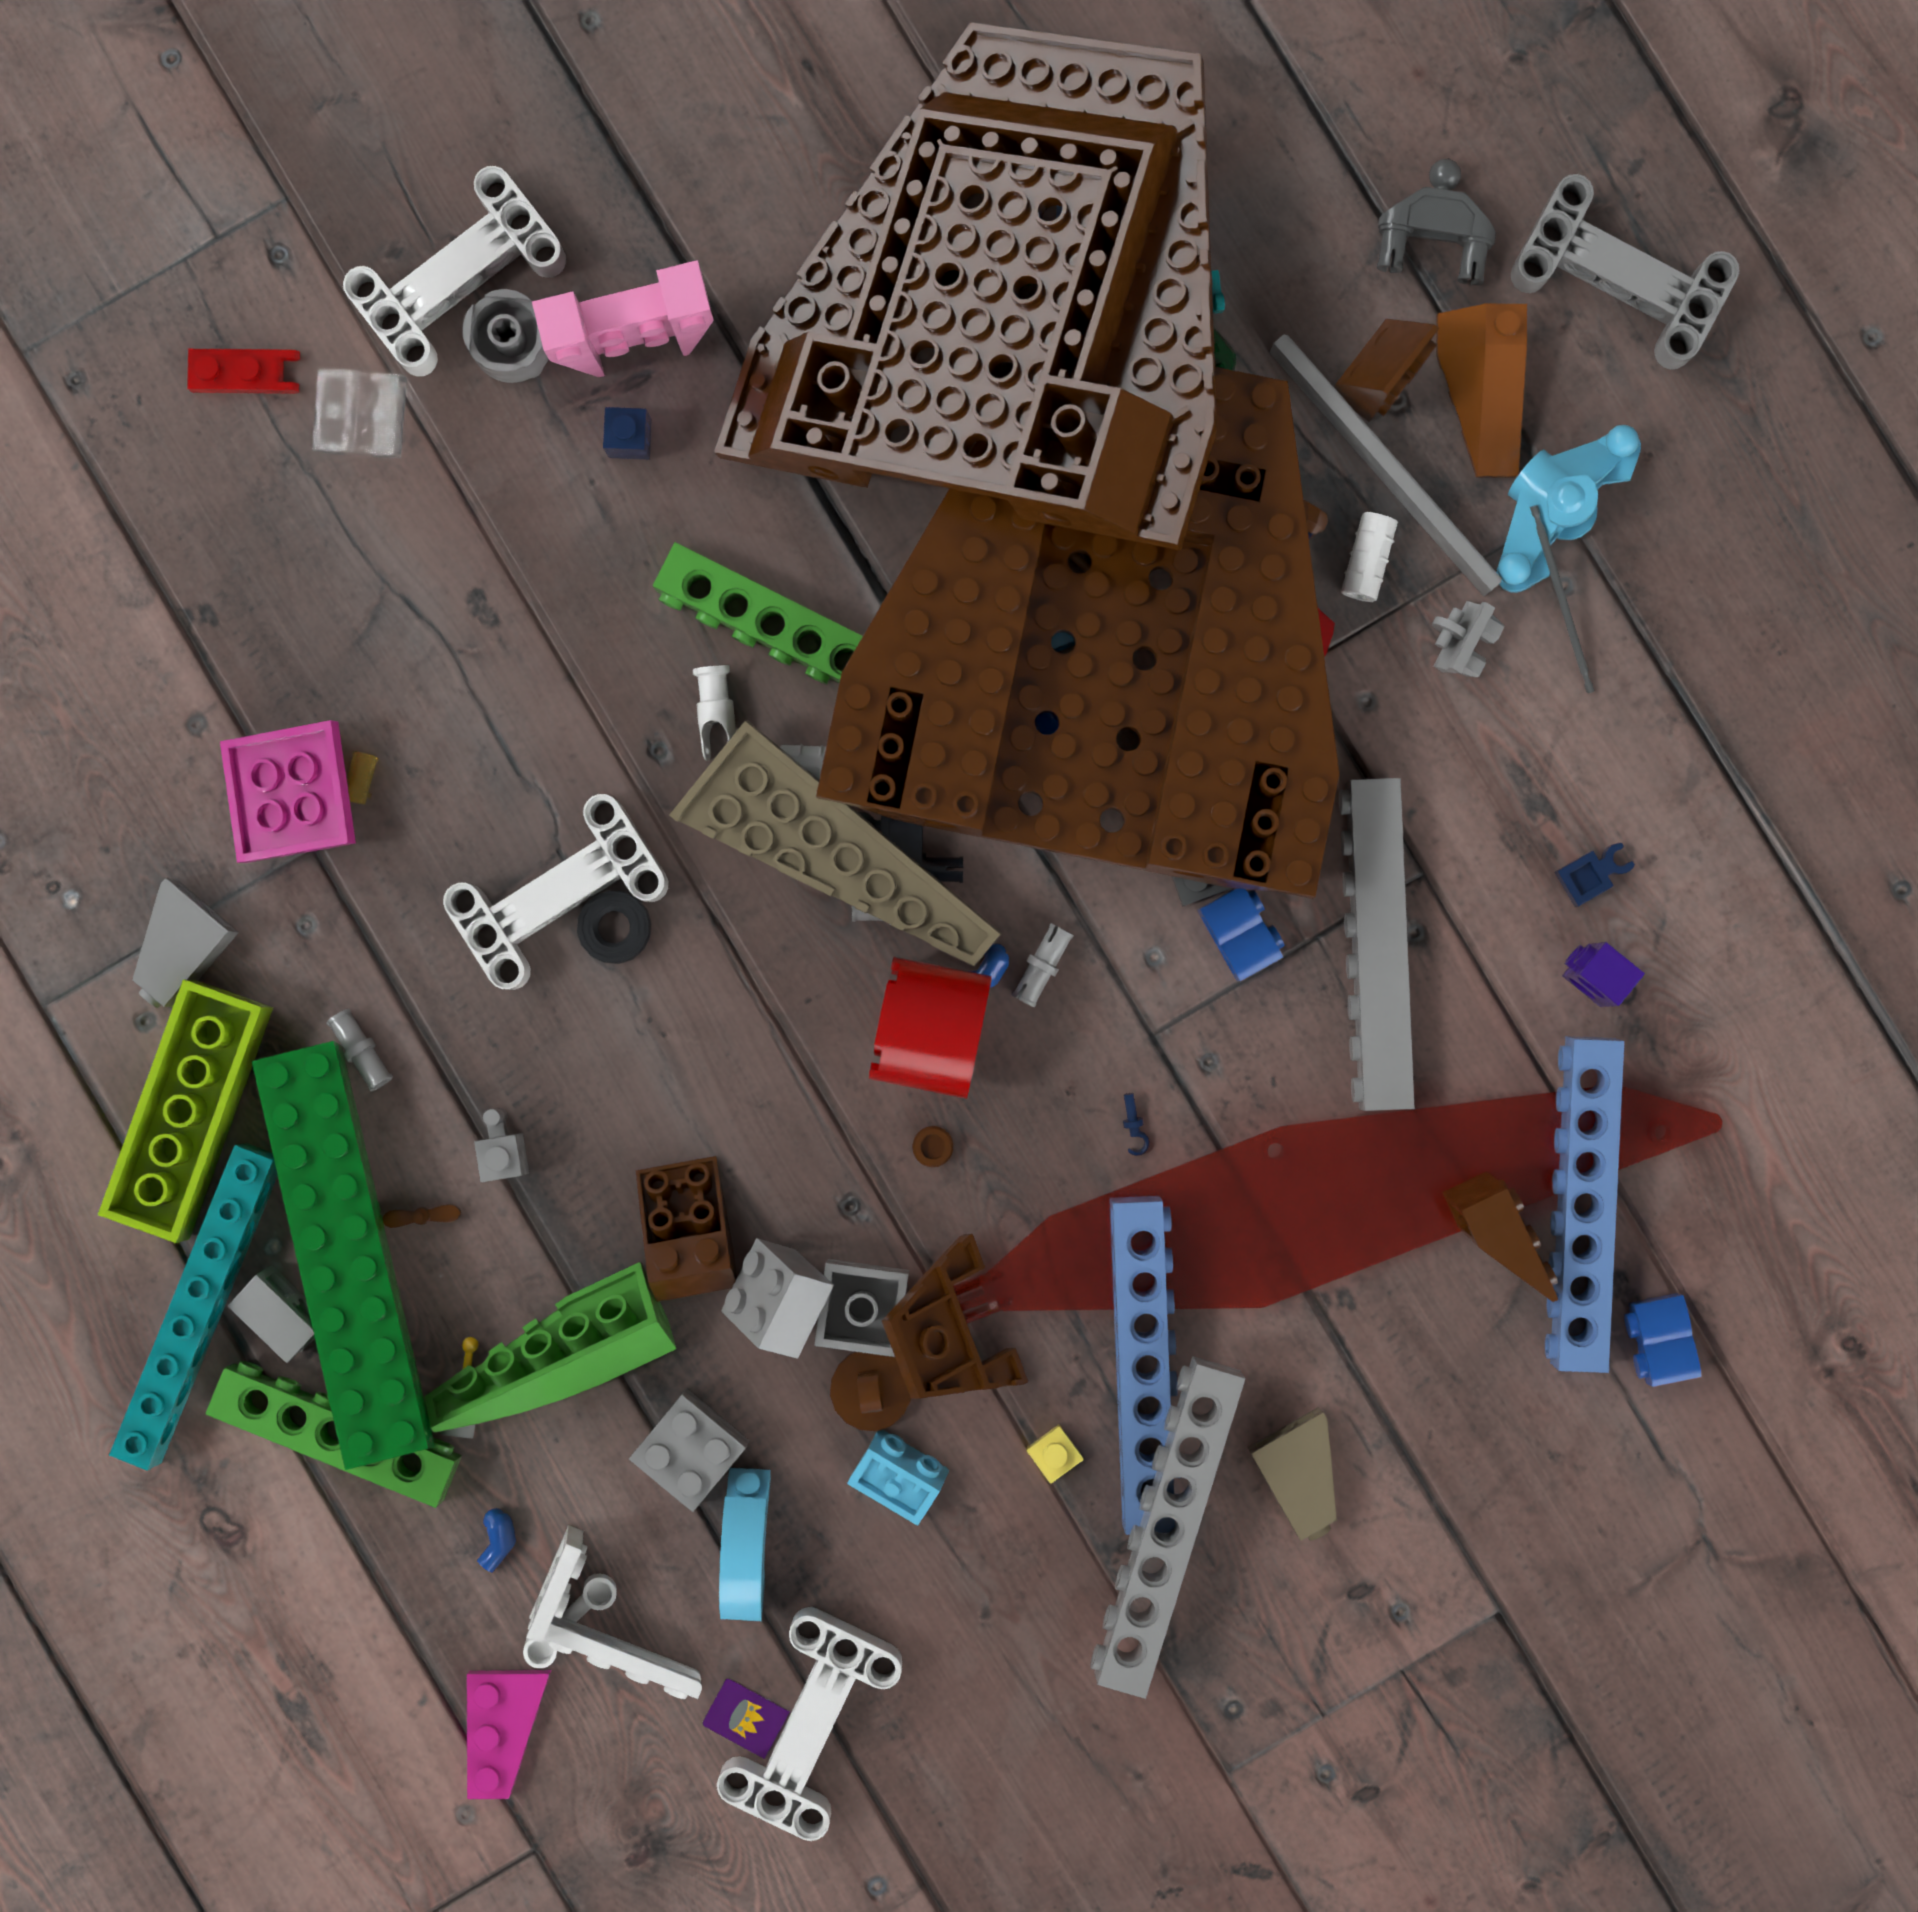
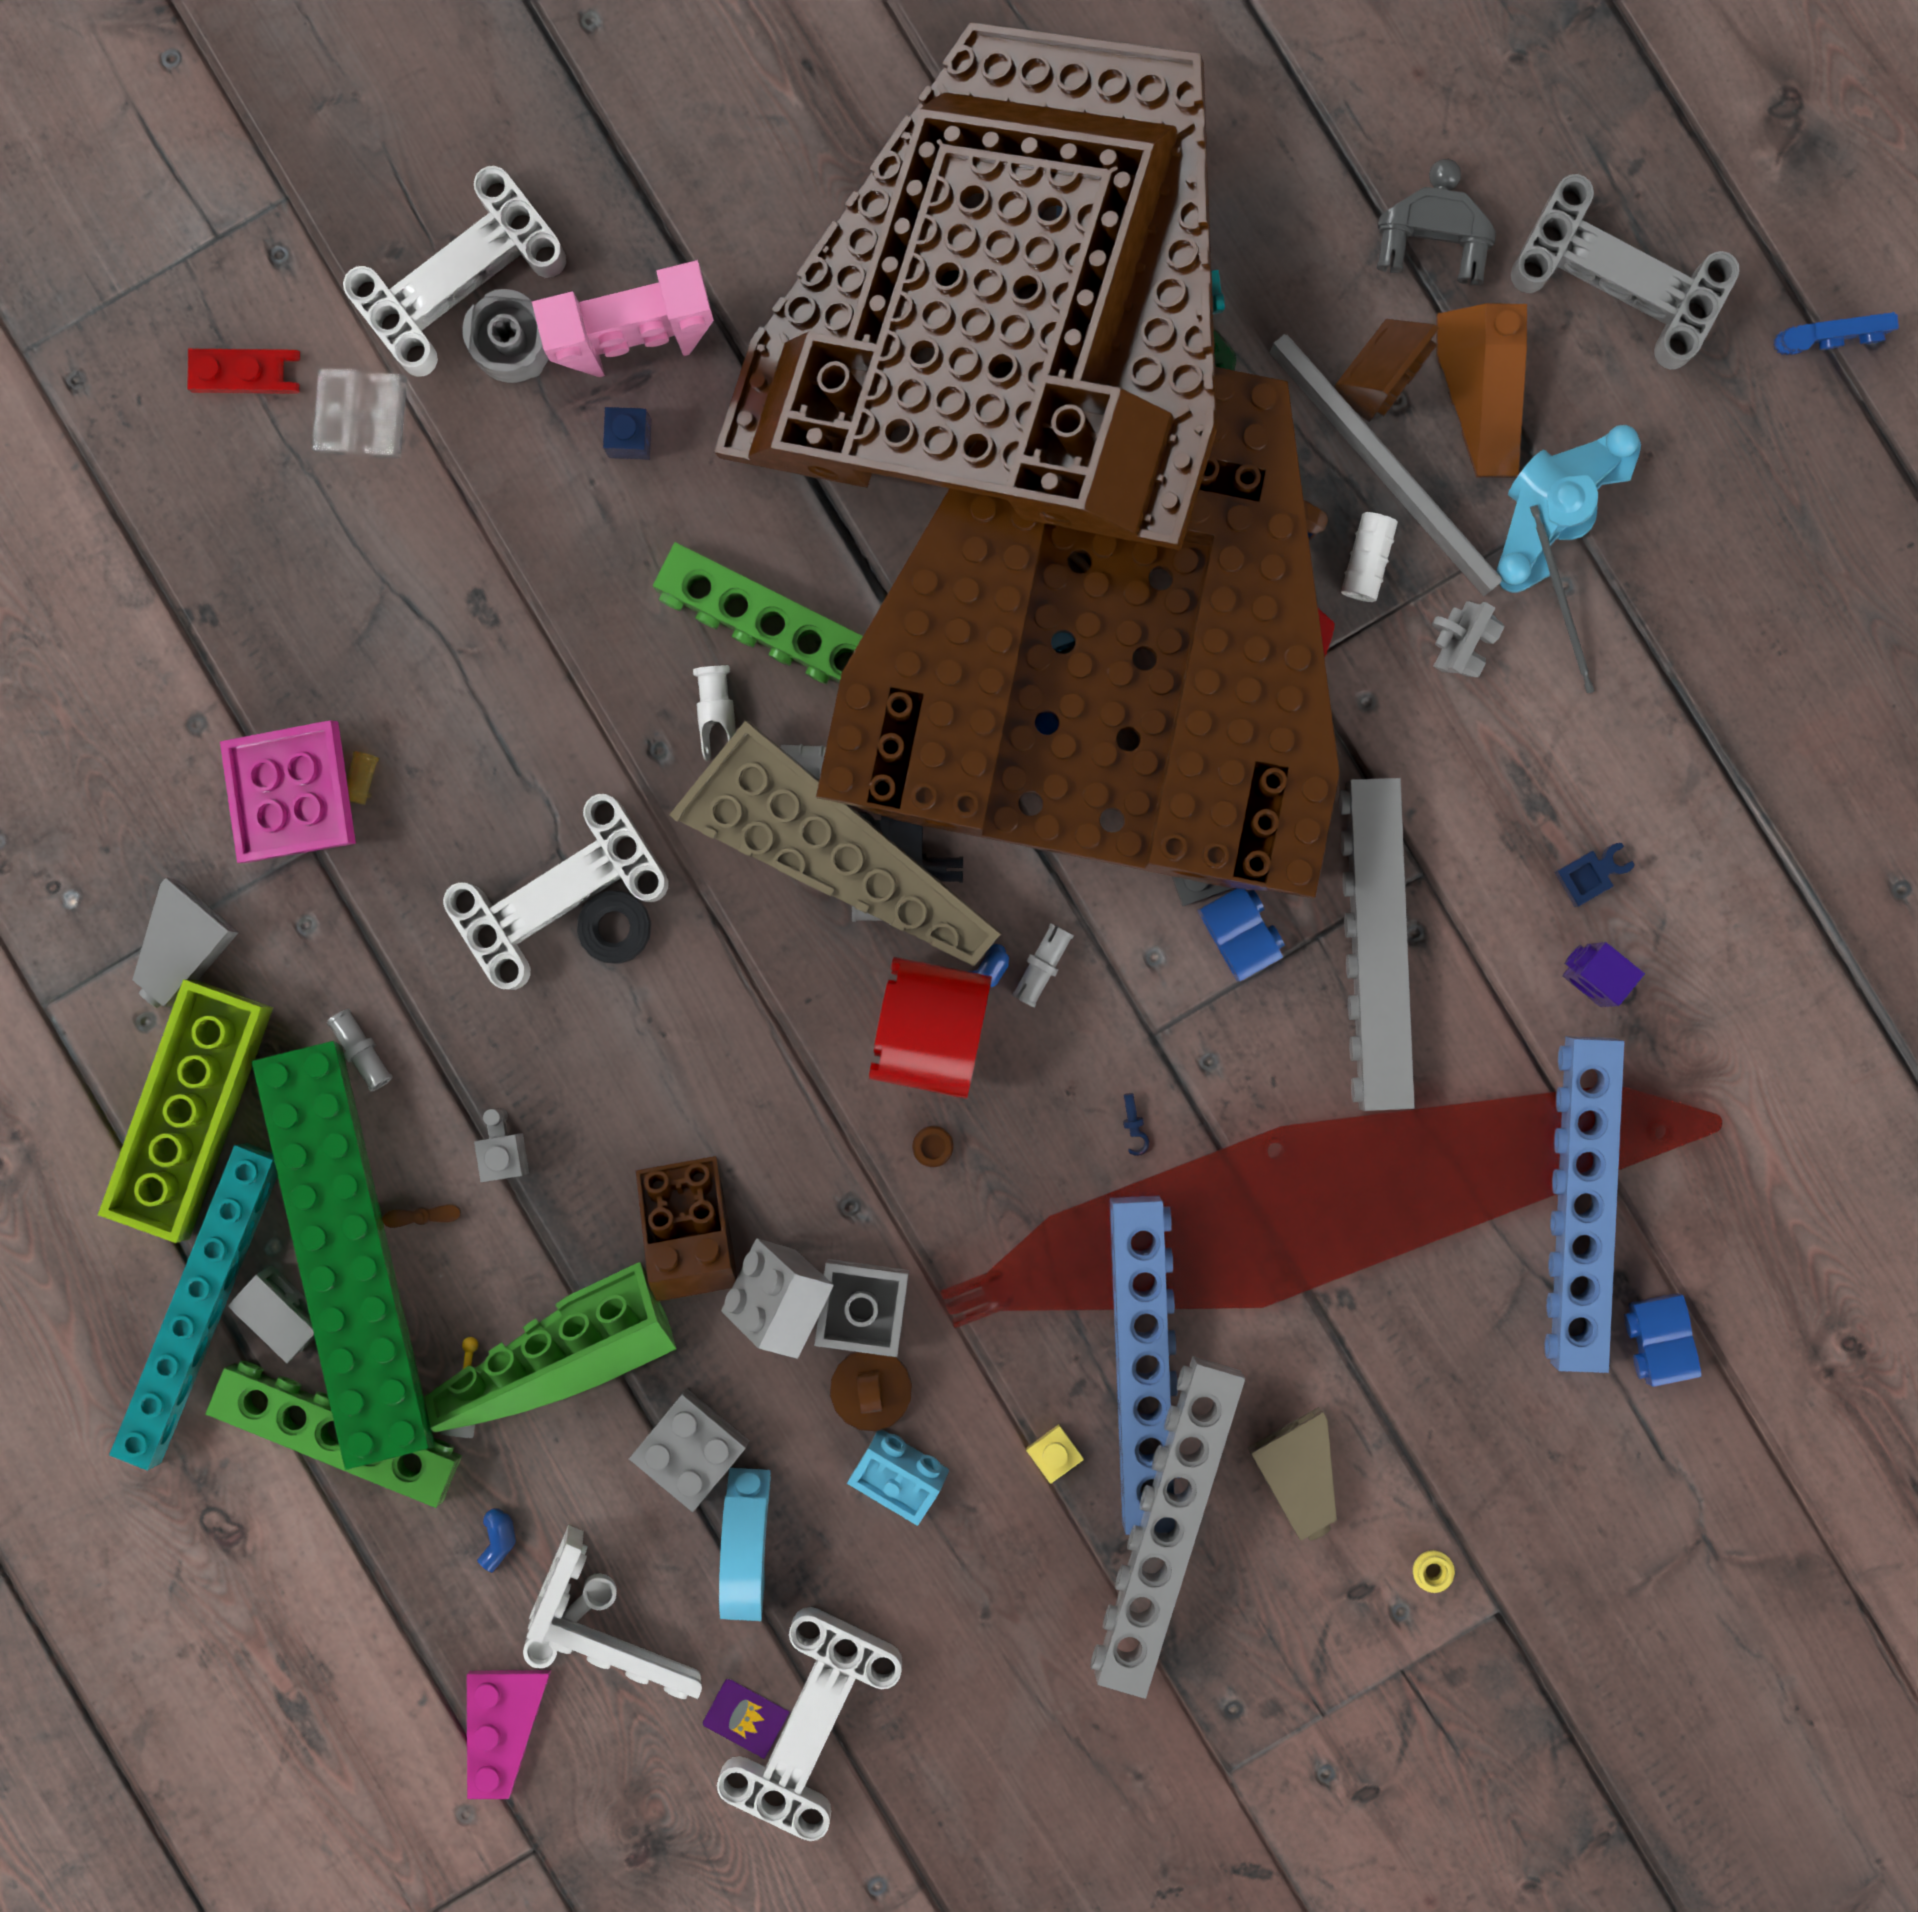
(934, 1338): reddish brown wing -> none
(1442, 1580): none -> light yellow plate
(1492, 1221): reddish brown slope -> none
(1833, 333): none -> blue hinge

